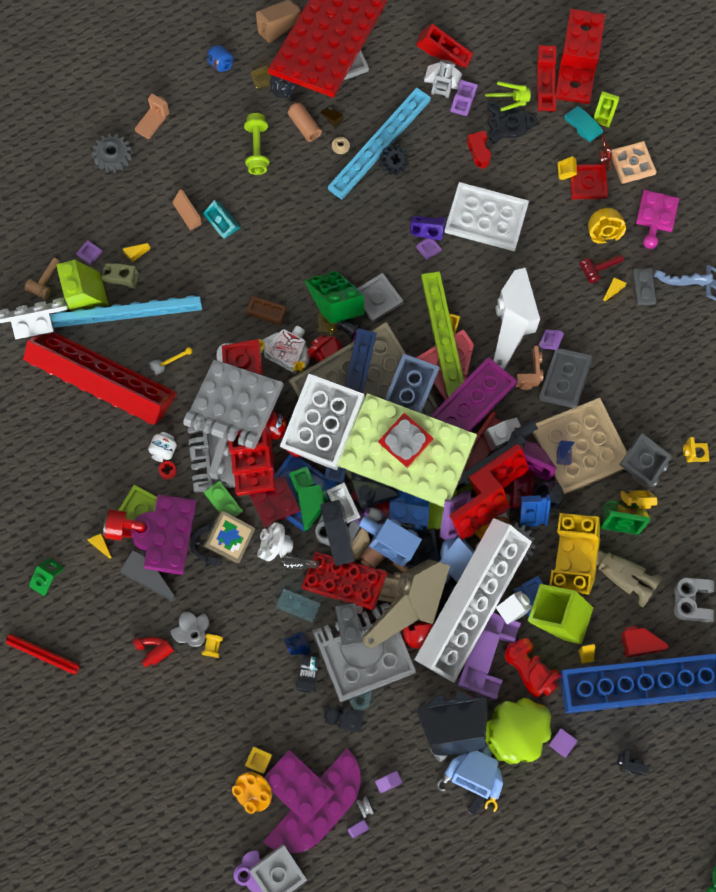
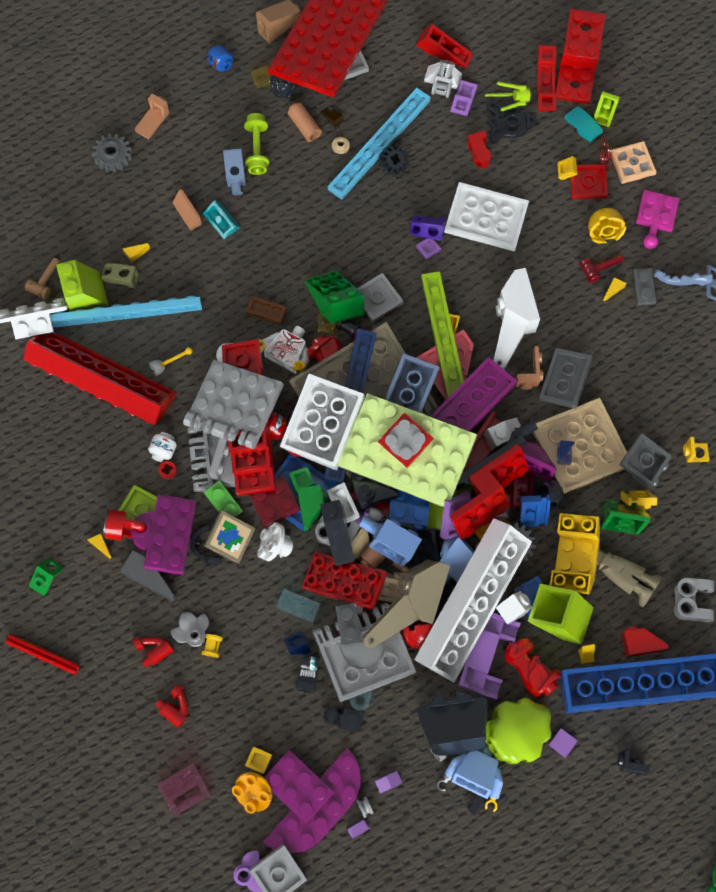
(89, 252): medium lavender tile -> none
(170, 712): none -> red plant
(180, 784): none -> clear pink plate
(234, 170): none -> sand blue torso
(293, 562): clear smoke cone -> none
(551, 339): medium lavender tile -> none

